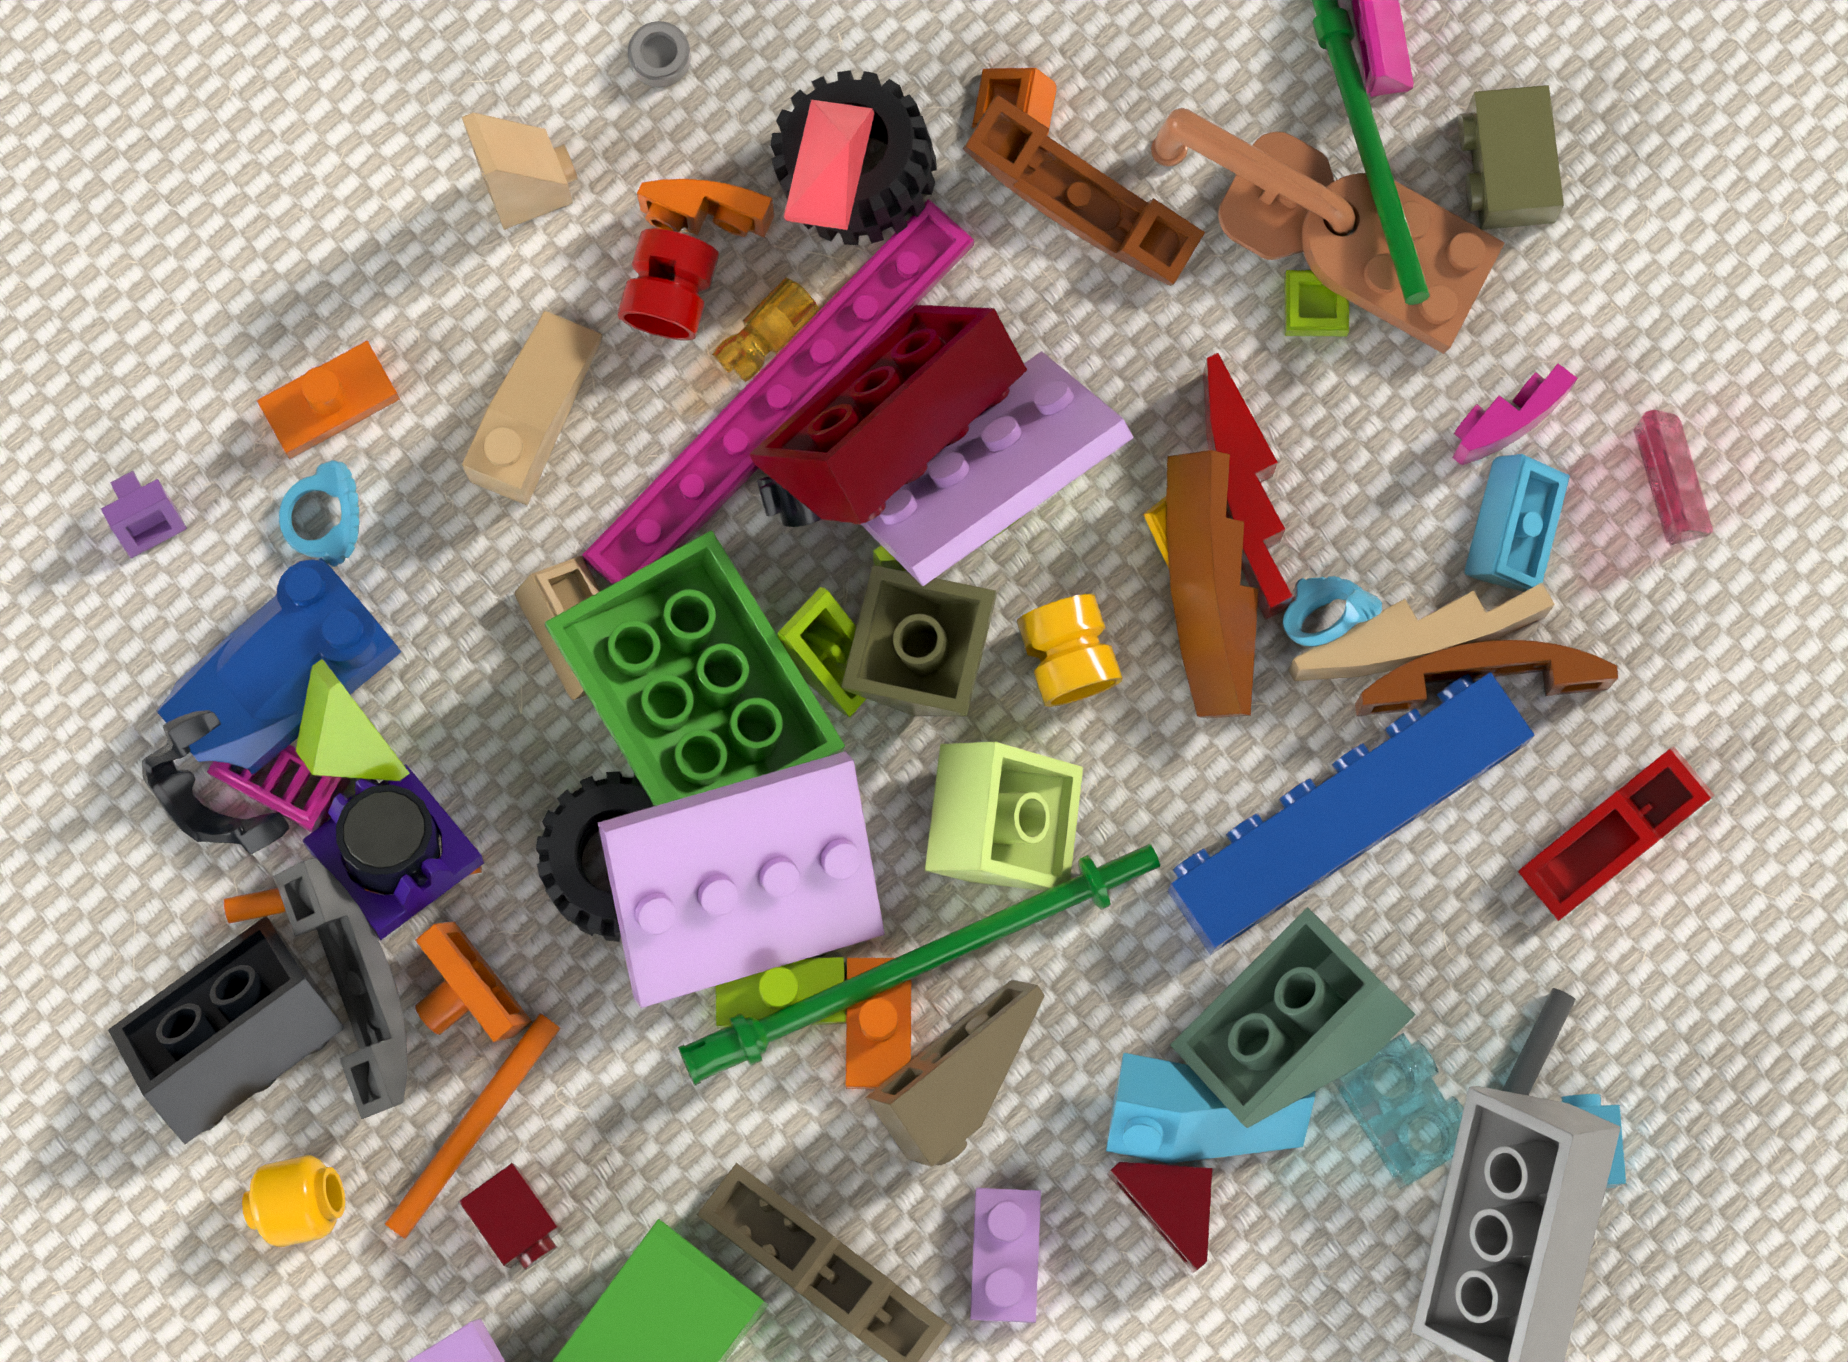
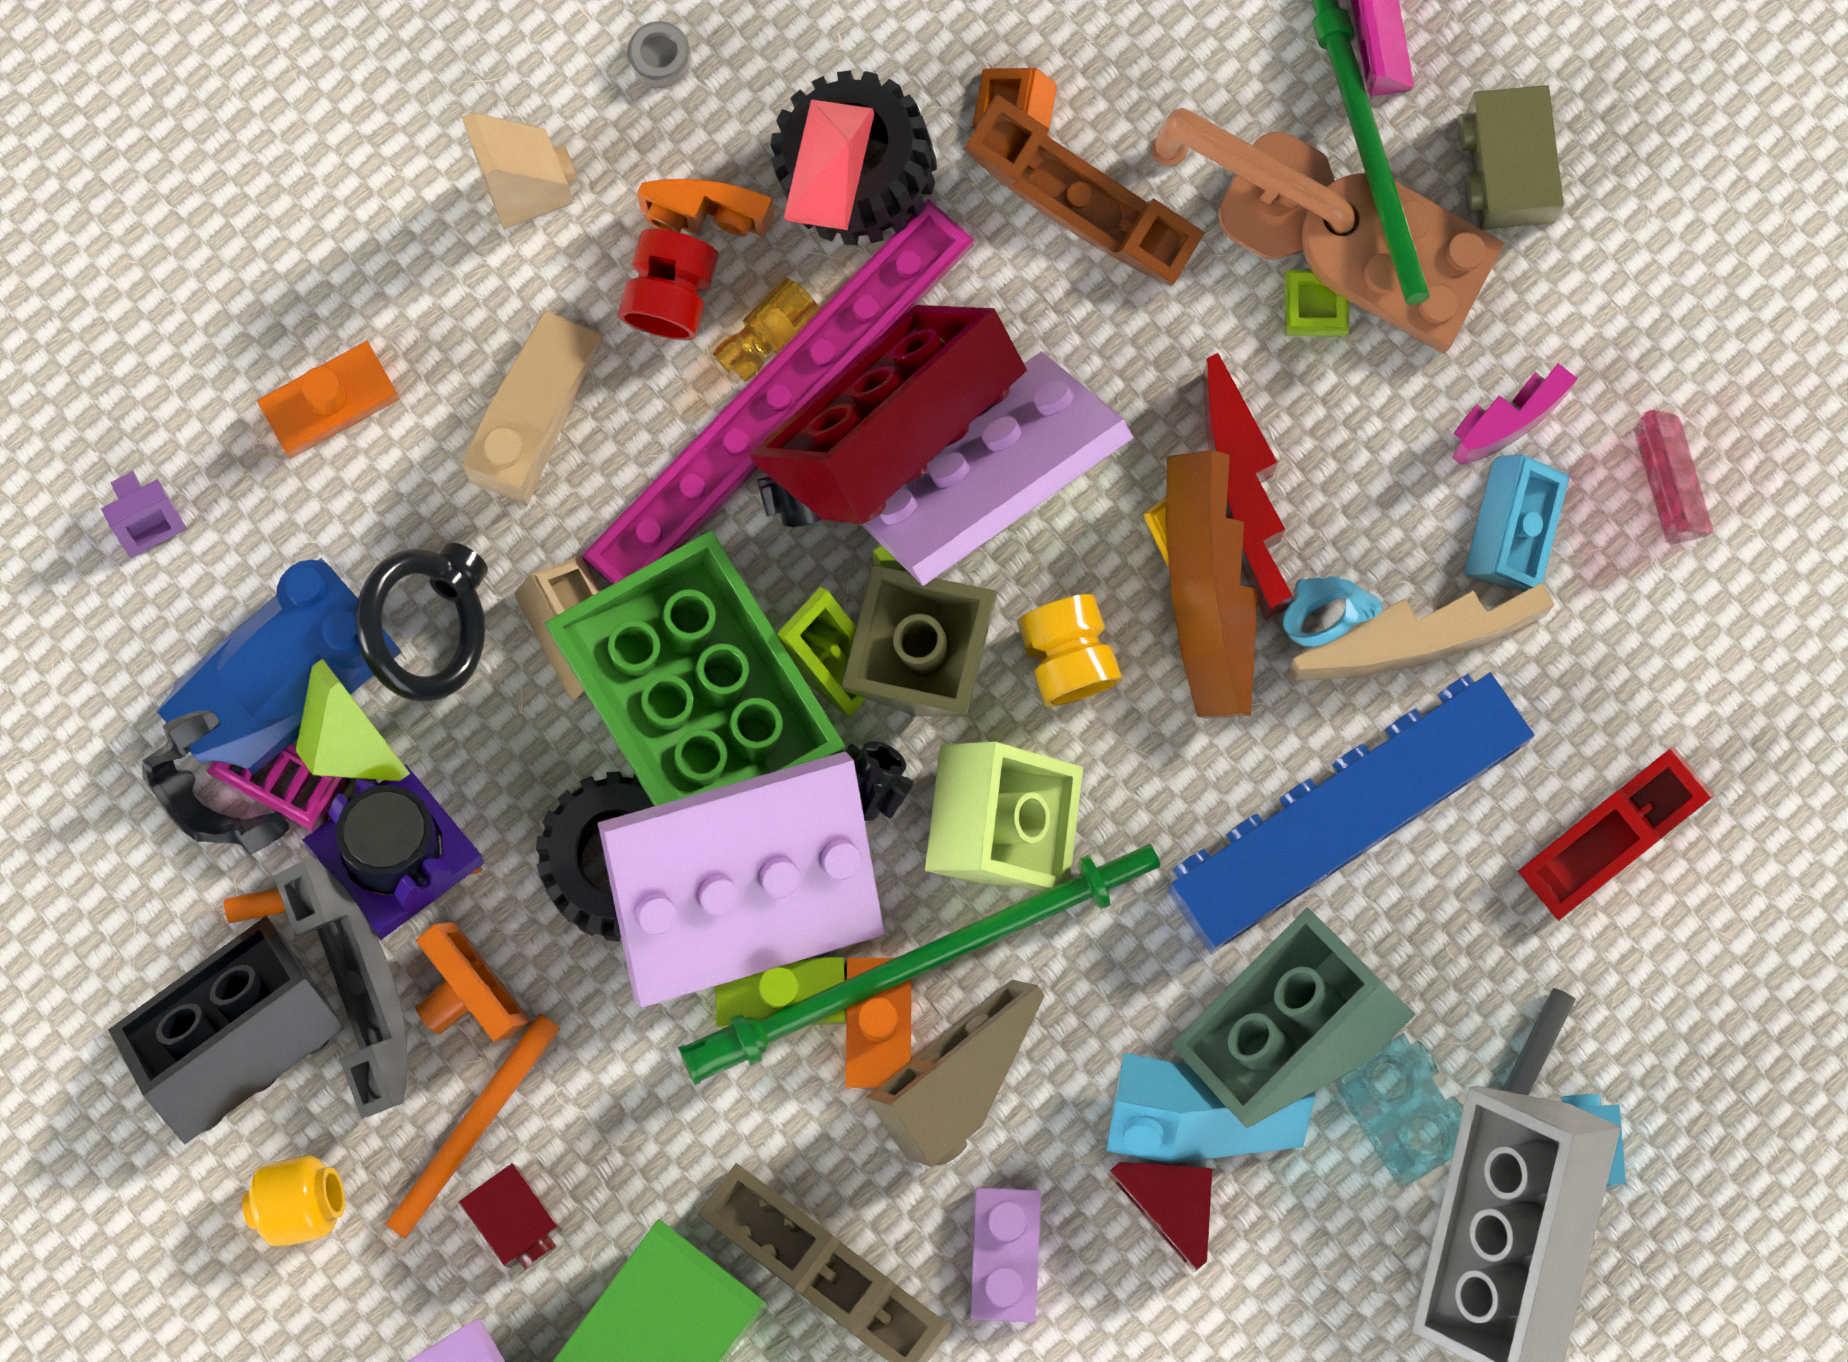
(339, 542): medium azure piece -> none
(454, 576): none -> black piece
(879, 778): none -> black gear
(1562, 667): dark orange slope -> none

